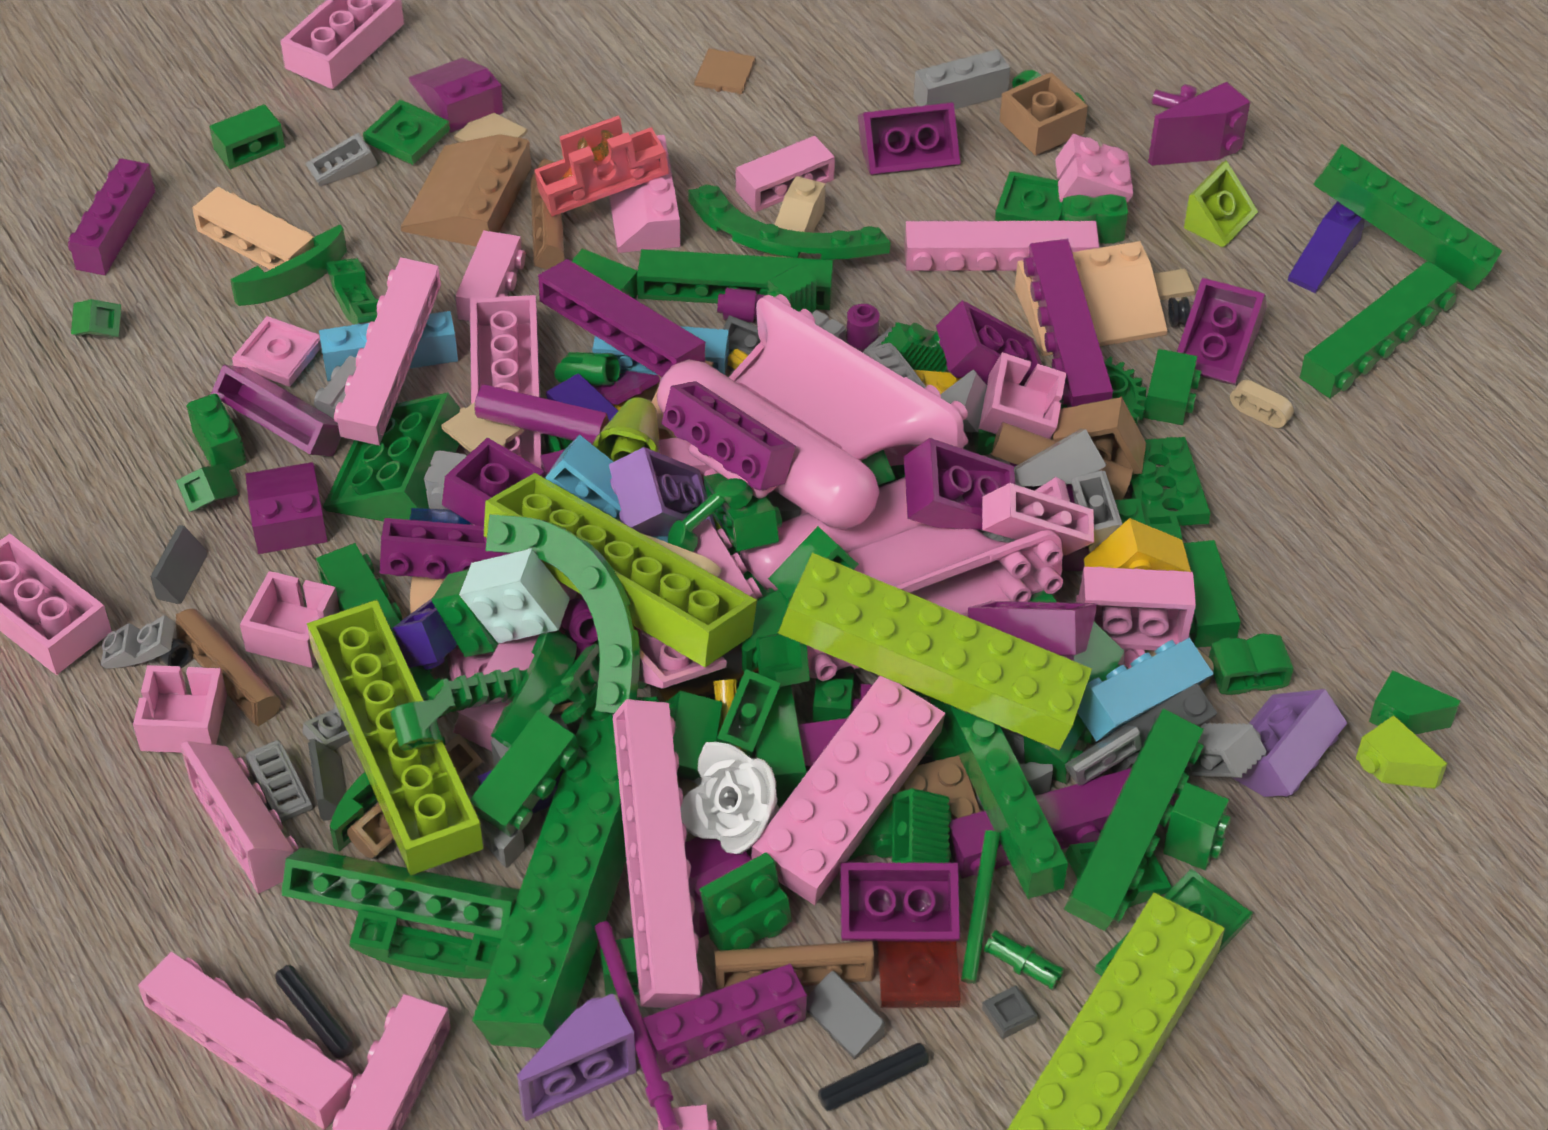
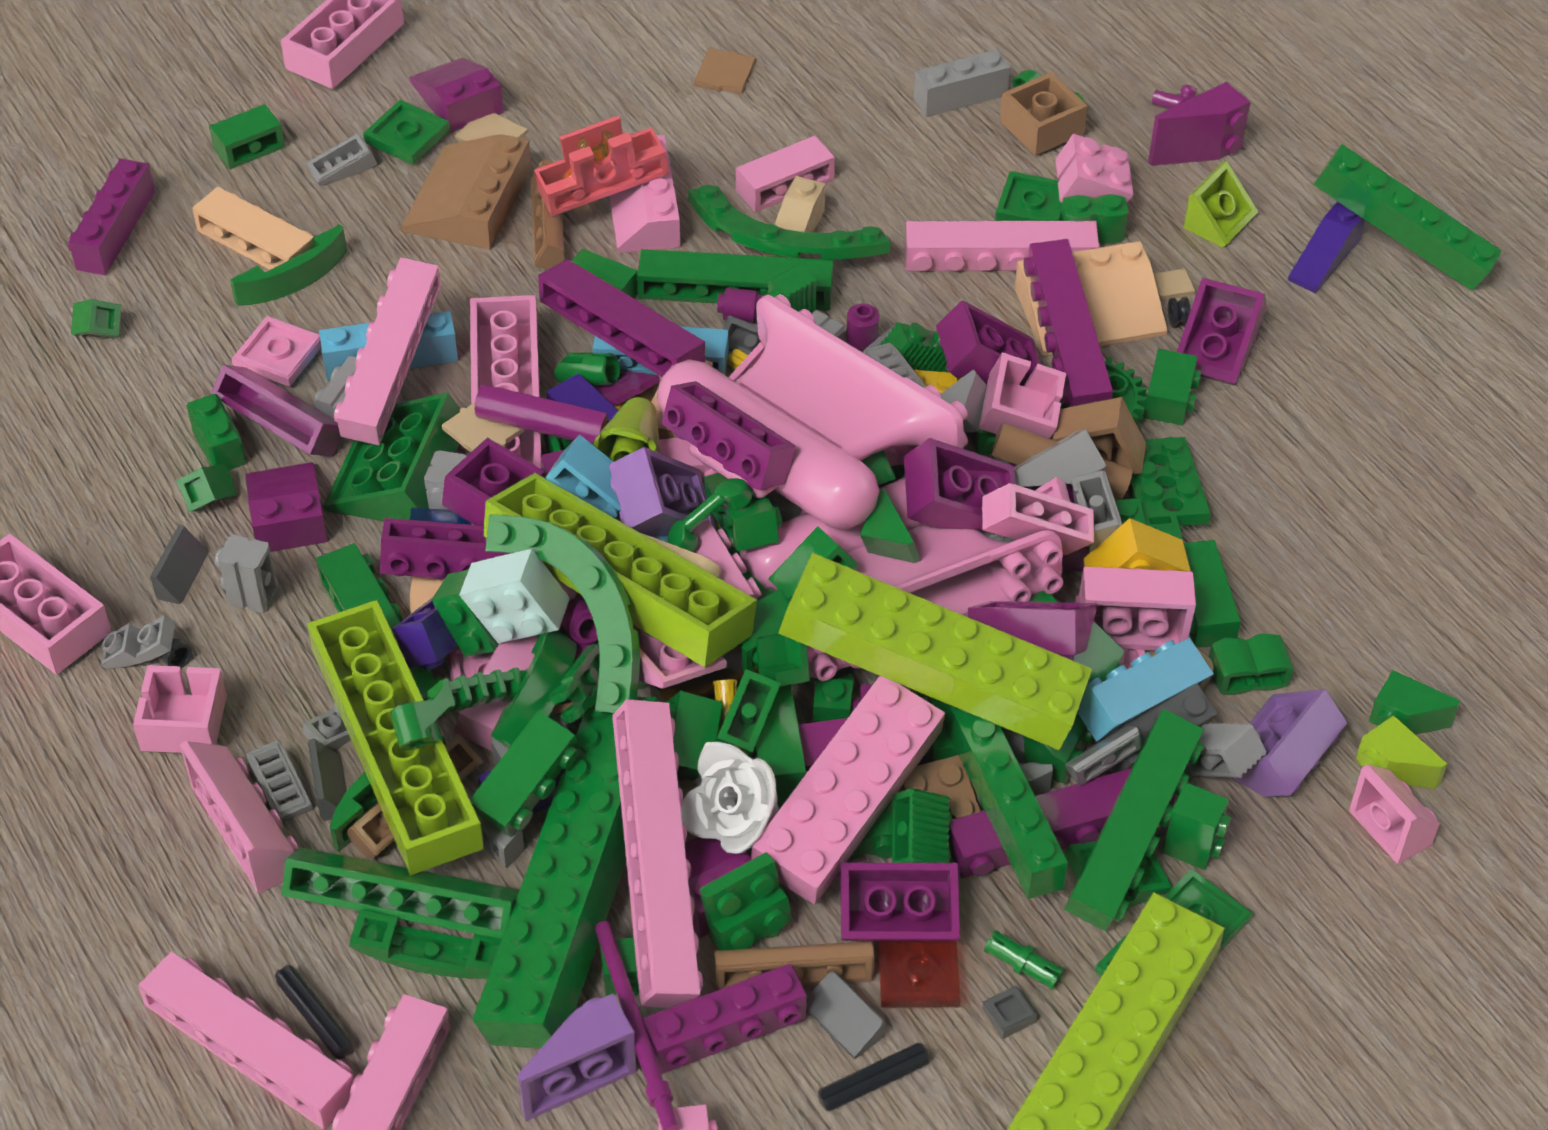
(240, 681): medium nougat brick -> none
(247, 573): none -> light grey brick
(278, 620): bright pink piece -> none
(352, 291): green slope -> none
(491, 270): bright pink brick -> none
(886, 533): none -> green slope
(909, 138): magenta slope -> none
(980, 907): green bar -> none
(1261, 404): tan beam -> none
(1379, 329): green brick -> none
(1392, 814): none -> bright pink slope

